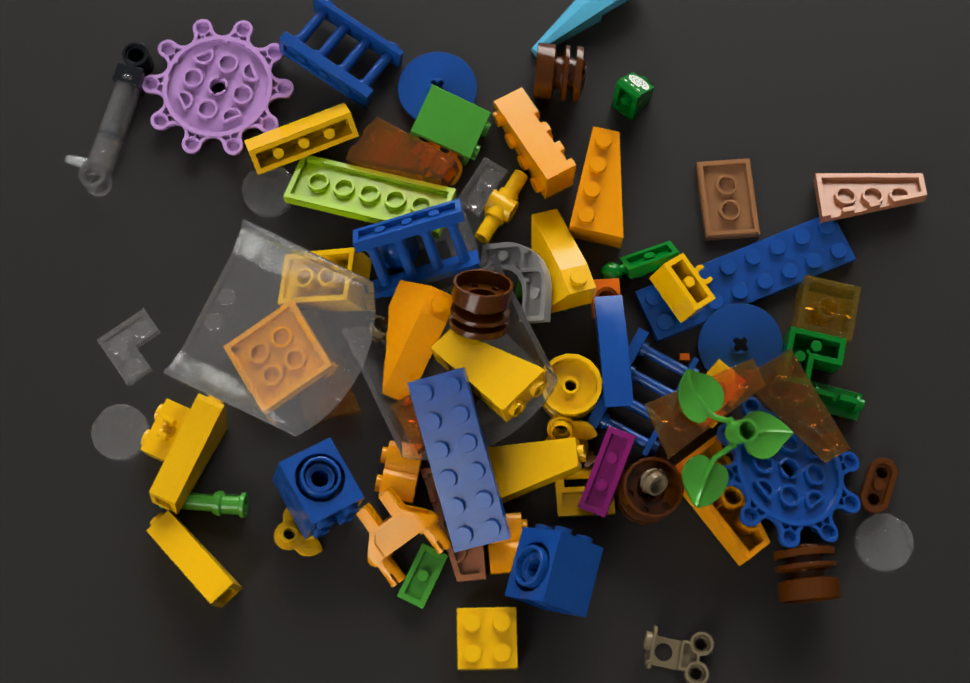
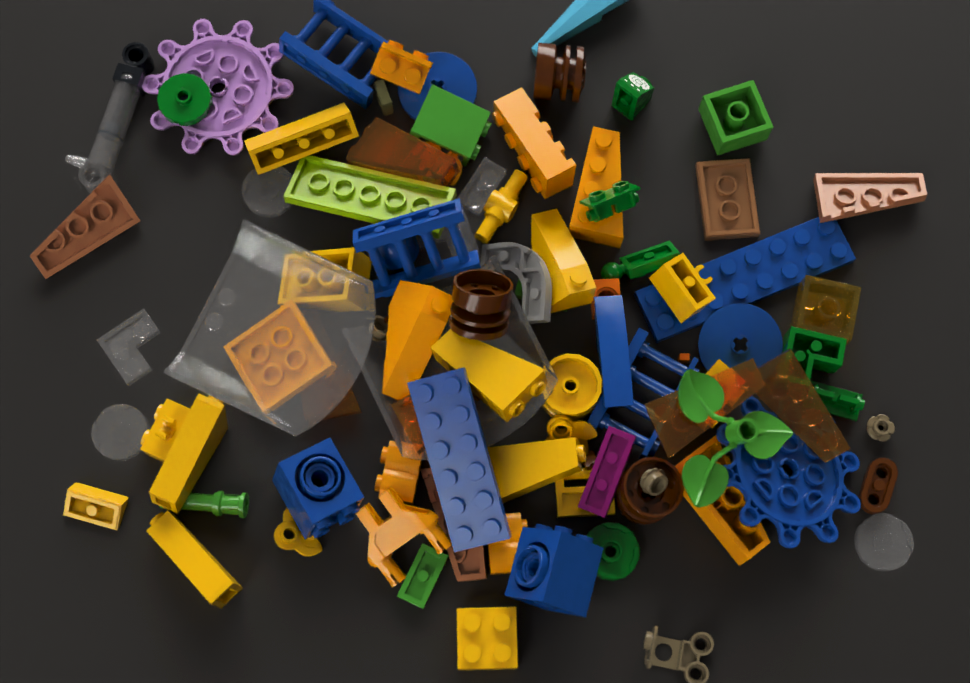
(90, 225): none -> nougat wing
(95, 505): none -> yellow slope
(186, 111): none -> green plate
(383, 97): none -> olive tile
(401, 67): none -> light orange bracket
(621, 196): none -> green hinge
(625, 546): none -> green plate
(735, 117): none -> bright green brick
(806, 574): reddish brown wheel -> none
(873, 430): none -> dark tan plate

